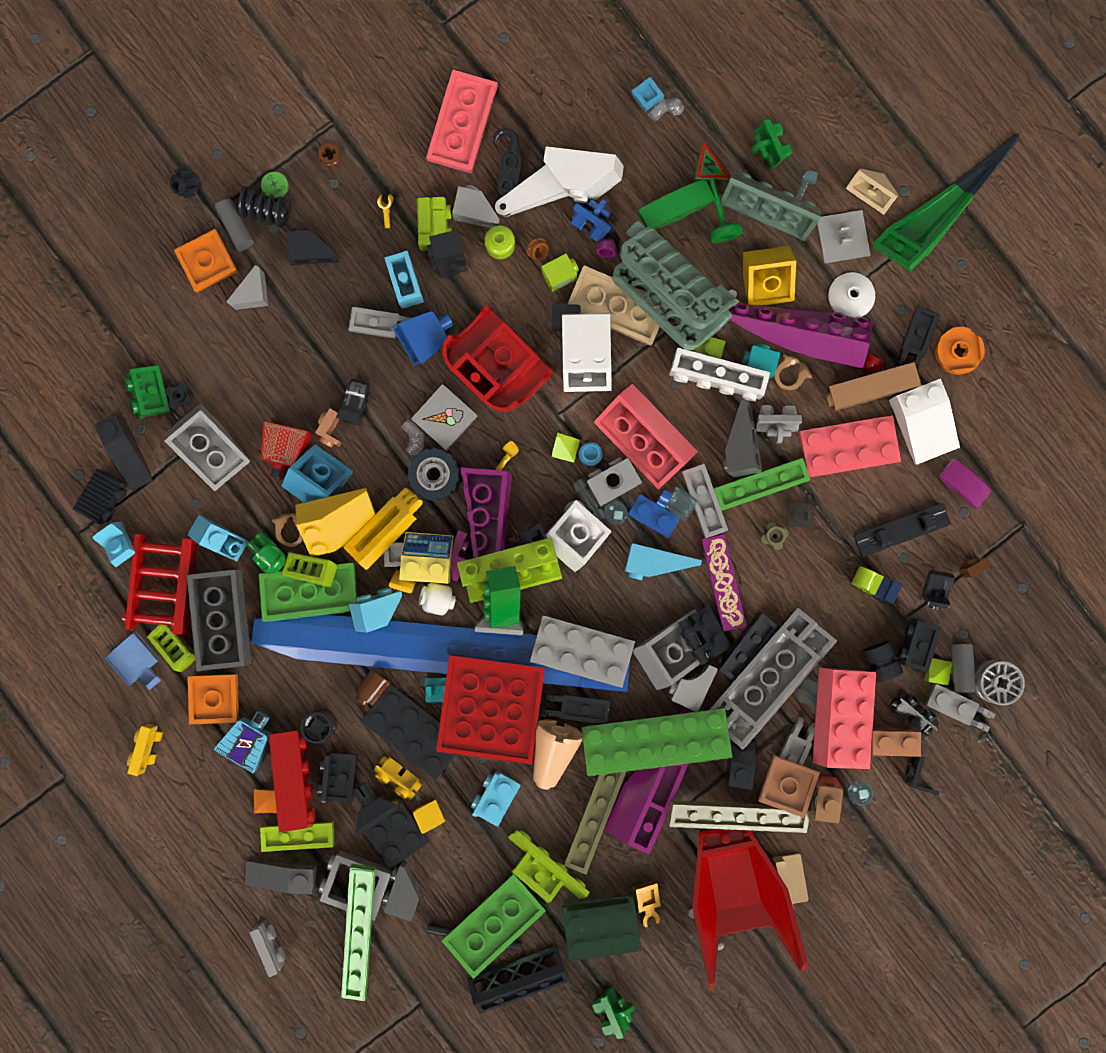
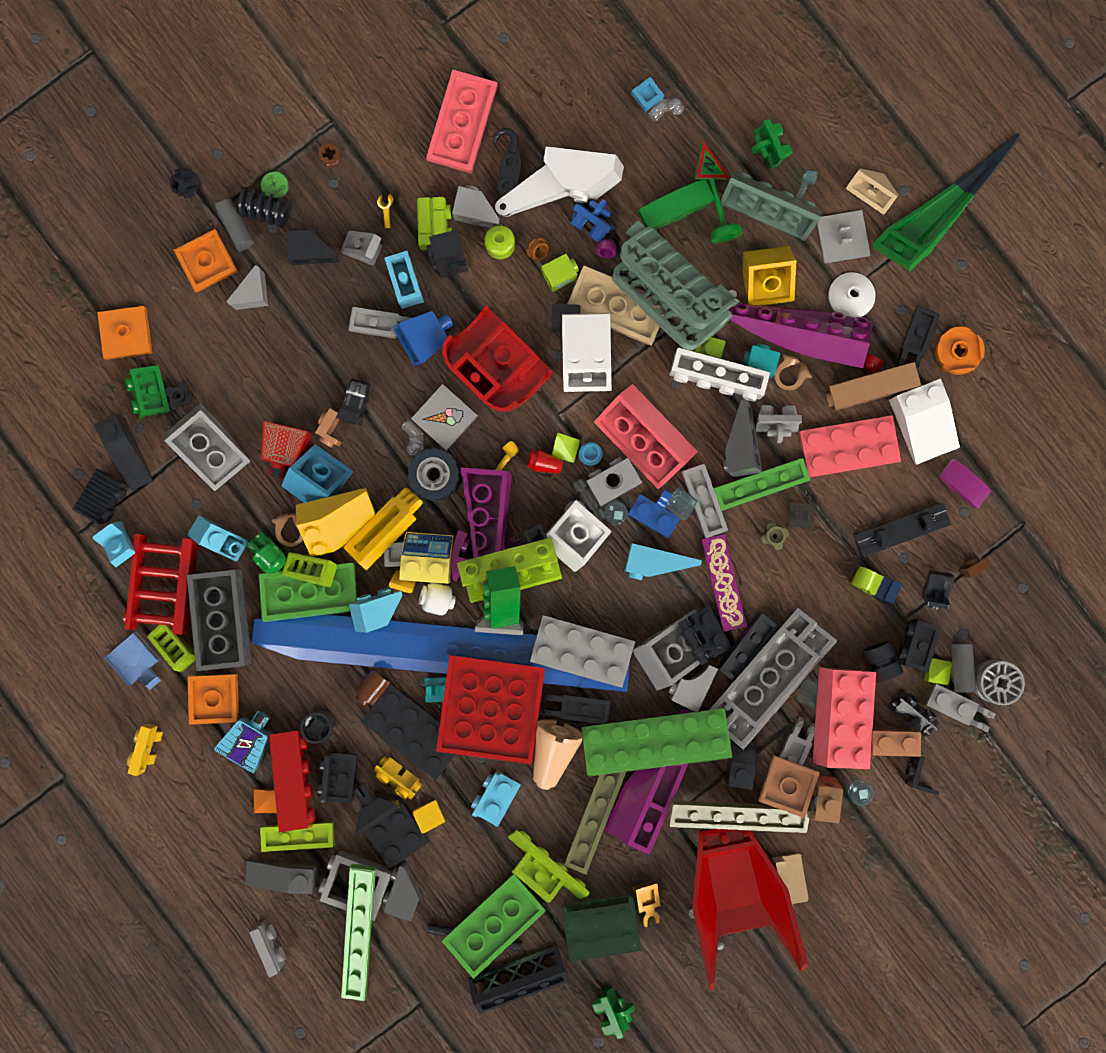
(124, 332): none -> orange plate
(362, 246): none -> light grey slope
(543, 462): none -> red cone

